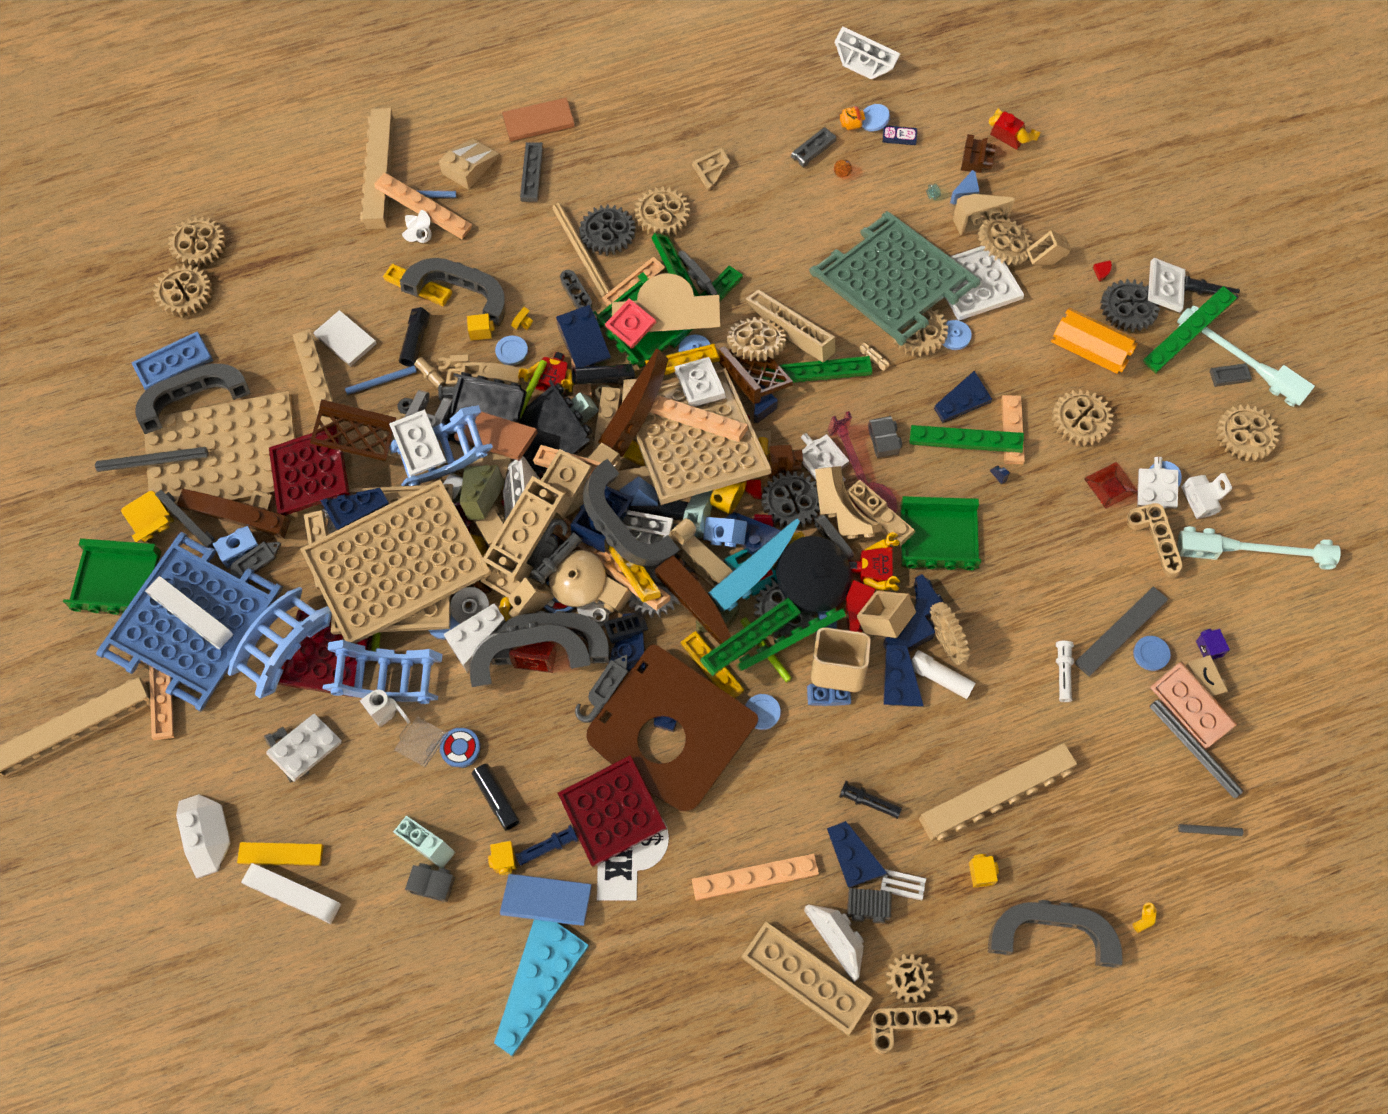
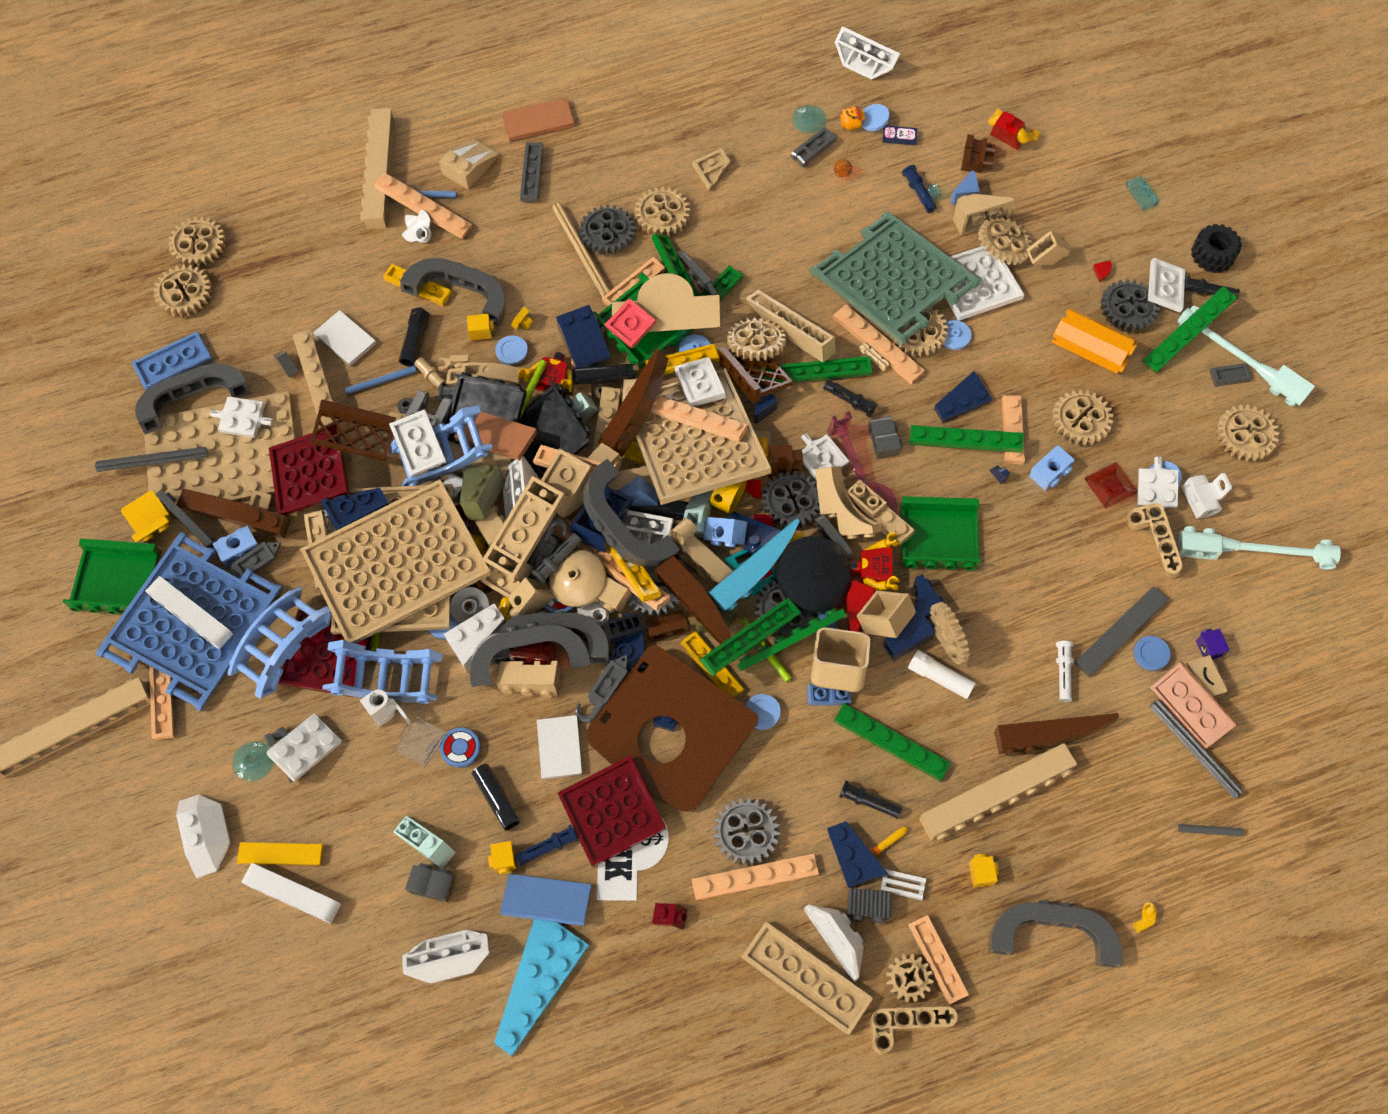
(241, 417): none -> white plate
(258, 767): none -> clear light blue dish
(286, 363): none -> dark grey piece
(446, 956): none -> white wedge
(529, 679): none -> tan wedge
(559, 747): none -> white tile
(576, 284): dark grey beam -> none
(666, 626): none -> reddish brown panel
(669, 915): none -> dark red bracket
(742, 813): none -> light grey gear
(809, 119): none -> clear light blue dish
(858, 399): none -> black pin
(867, 333): none -> light nougat plate
(876, 850): none -> yellow piece
(892, 742): none -> green plate
(899, 678): dark blue wing -> none
(916, 183): none -> dark blue pin
(938, 960): none -> light nougat plate
(1046, 734): none -> reddish brown slope
(1054, 459): none -> light blue brick
(1142, 193): none -> clear light blue plate
(1221, 238): none -> black tyre

